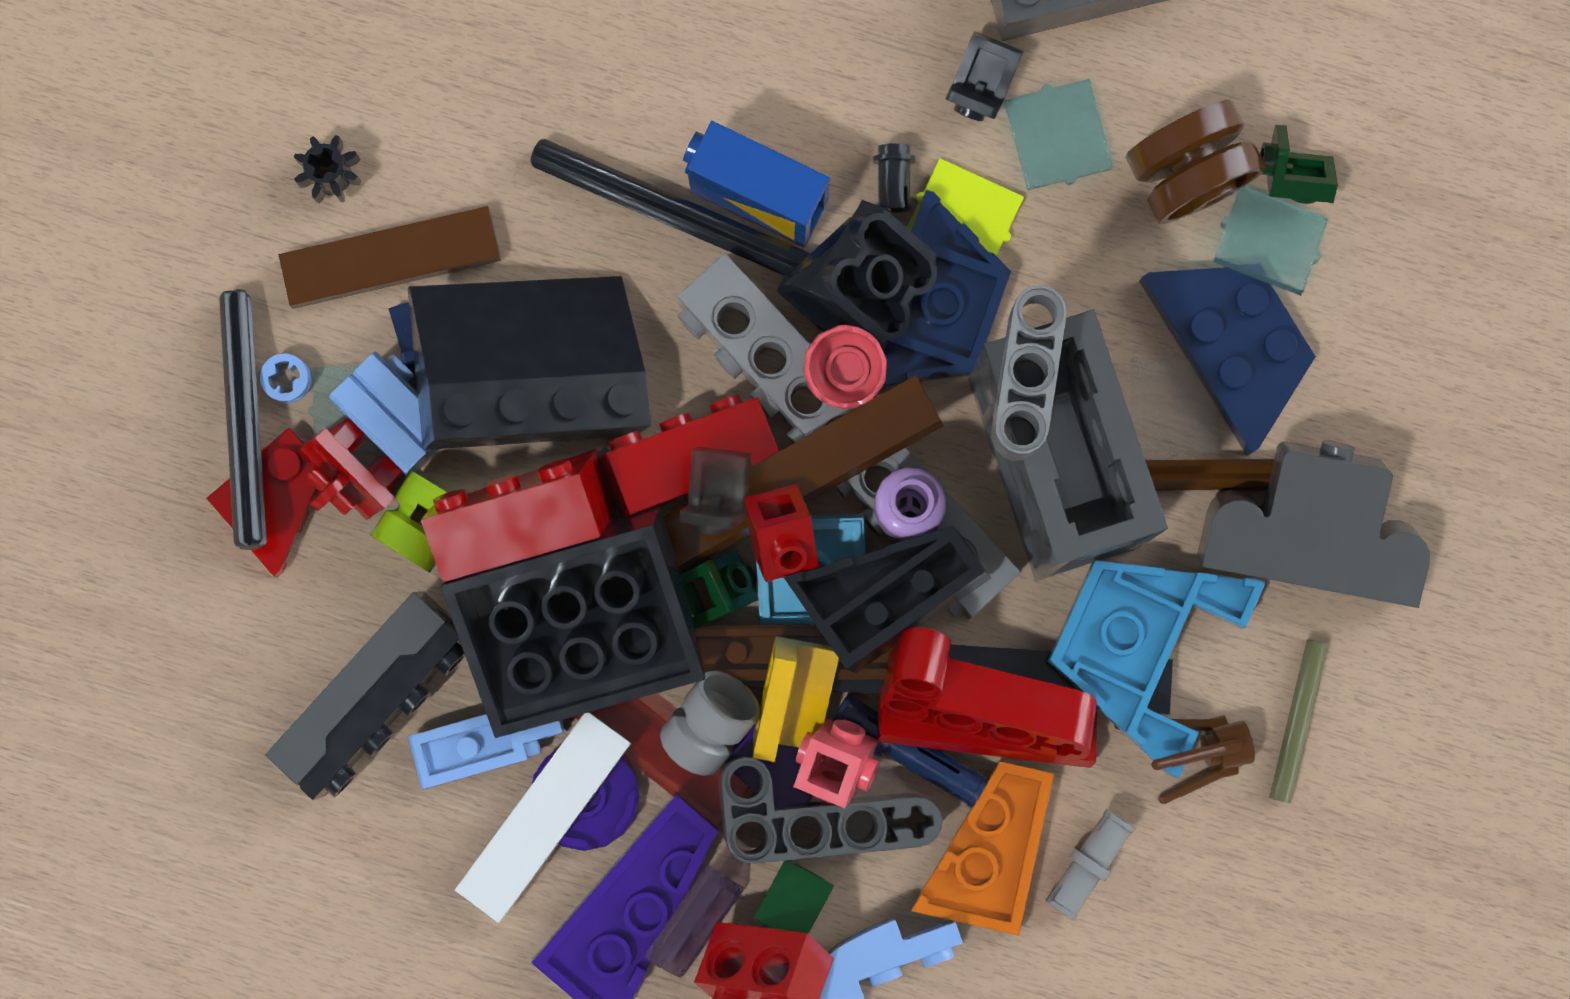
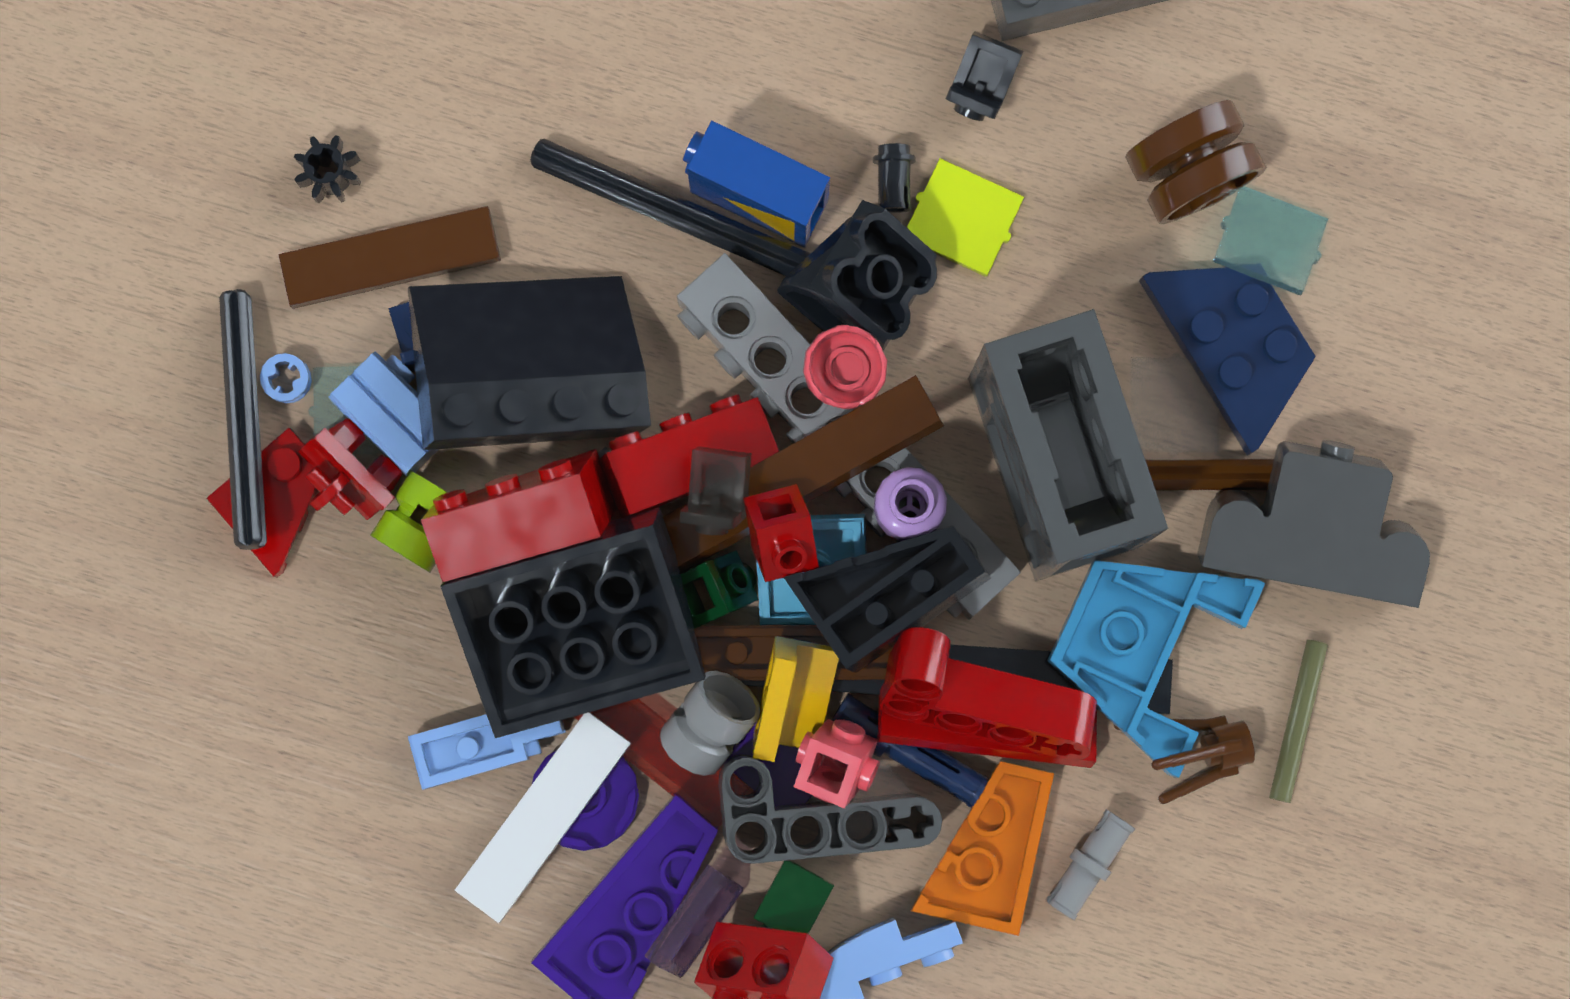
(368, 696): piece -> none
(958, 311): dark blue wing -> none
(1037, 346): light grey beam -> none
(1058, 134): clear light blue piece -> none
(1297, 175): dark green bracket -> none

